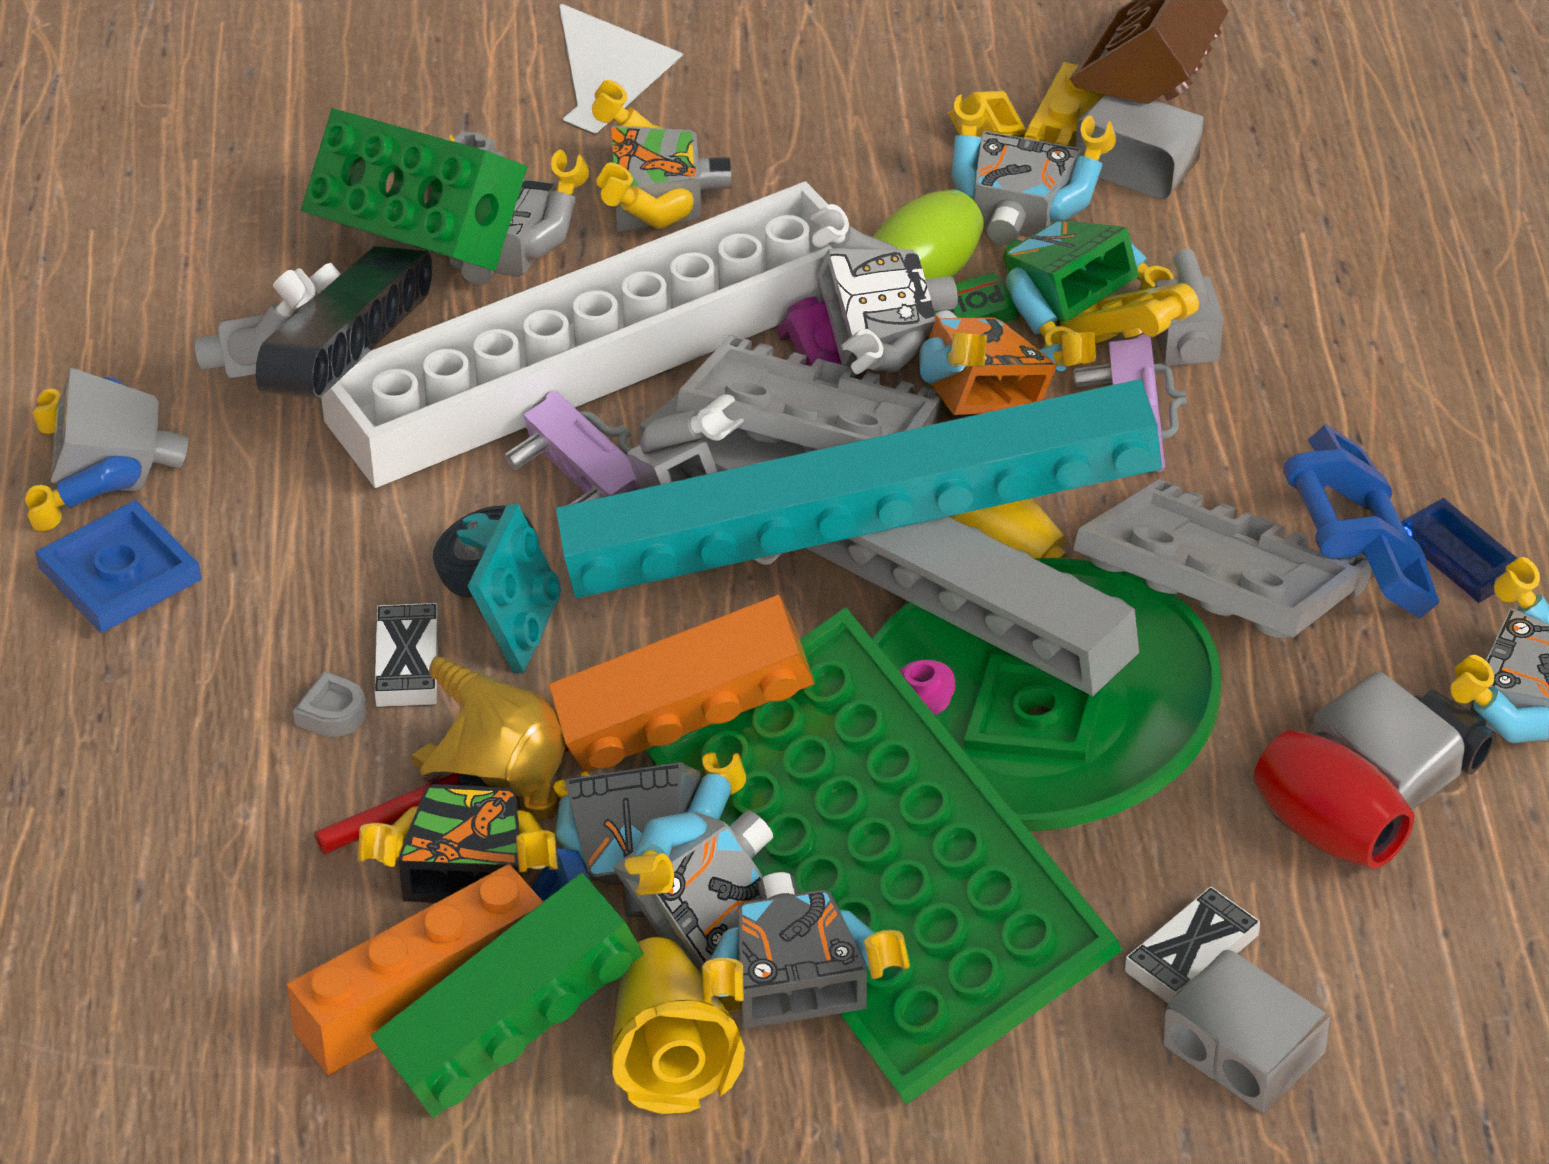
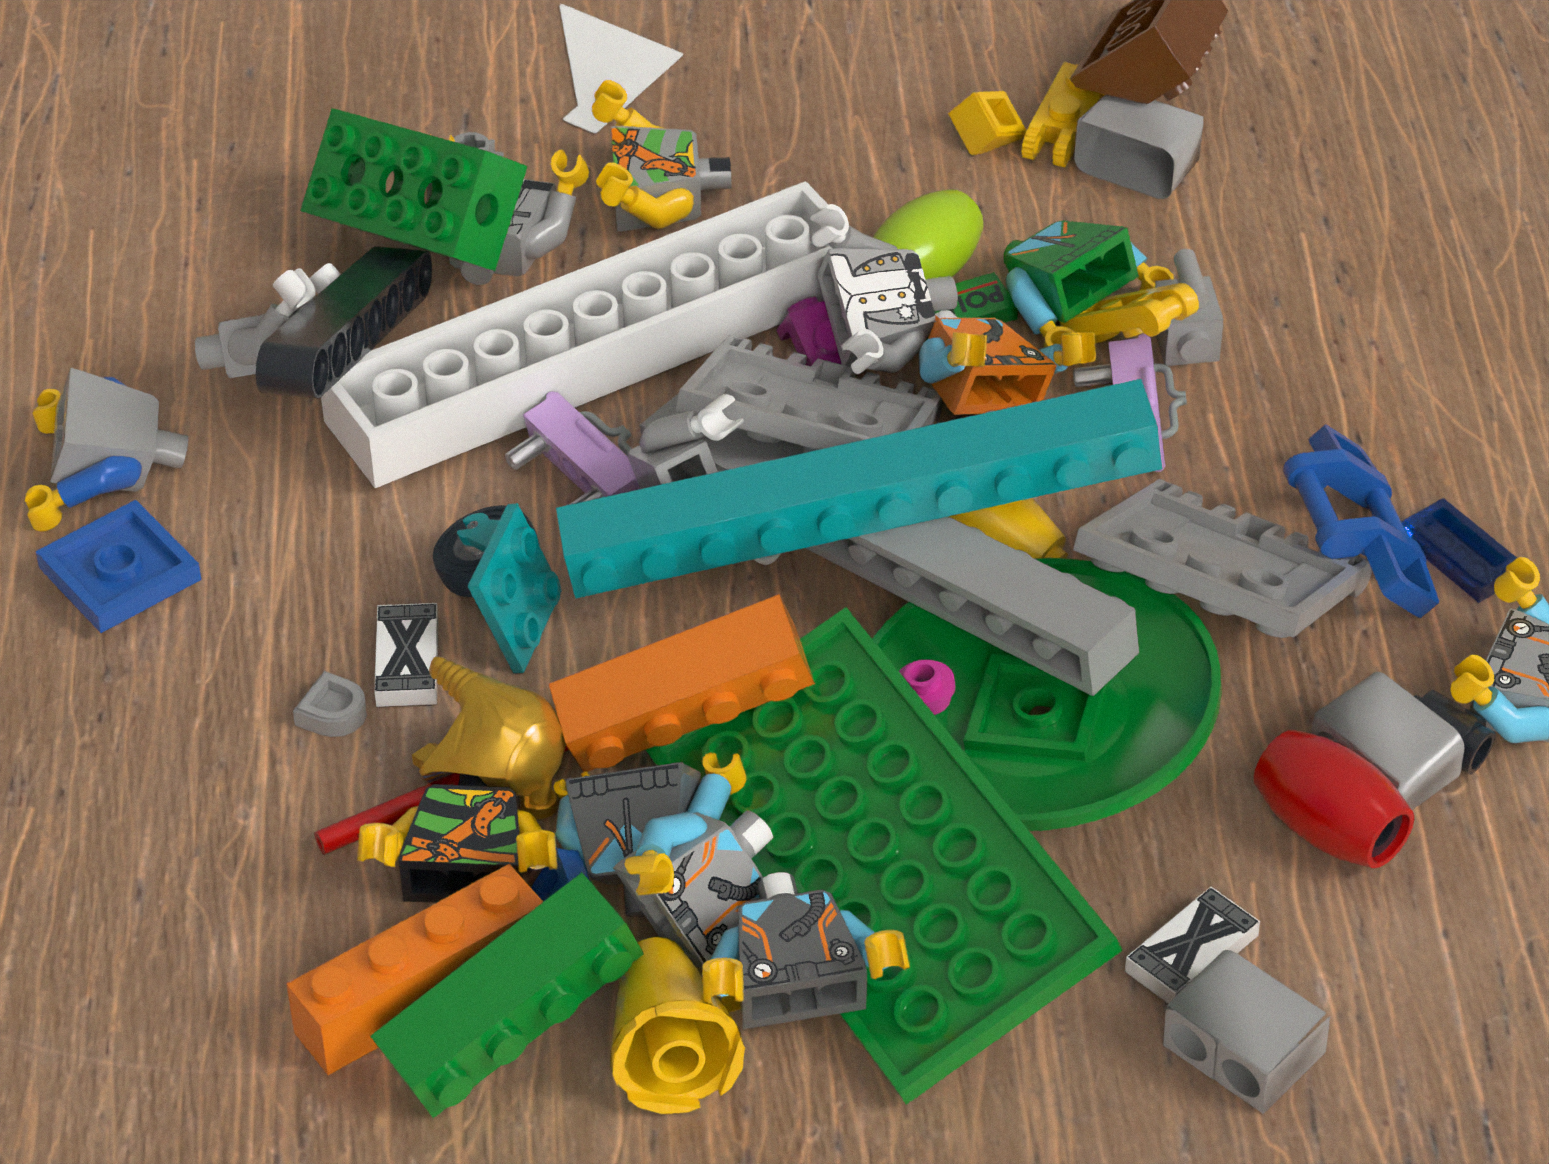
(1021, 180): torso -> none

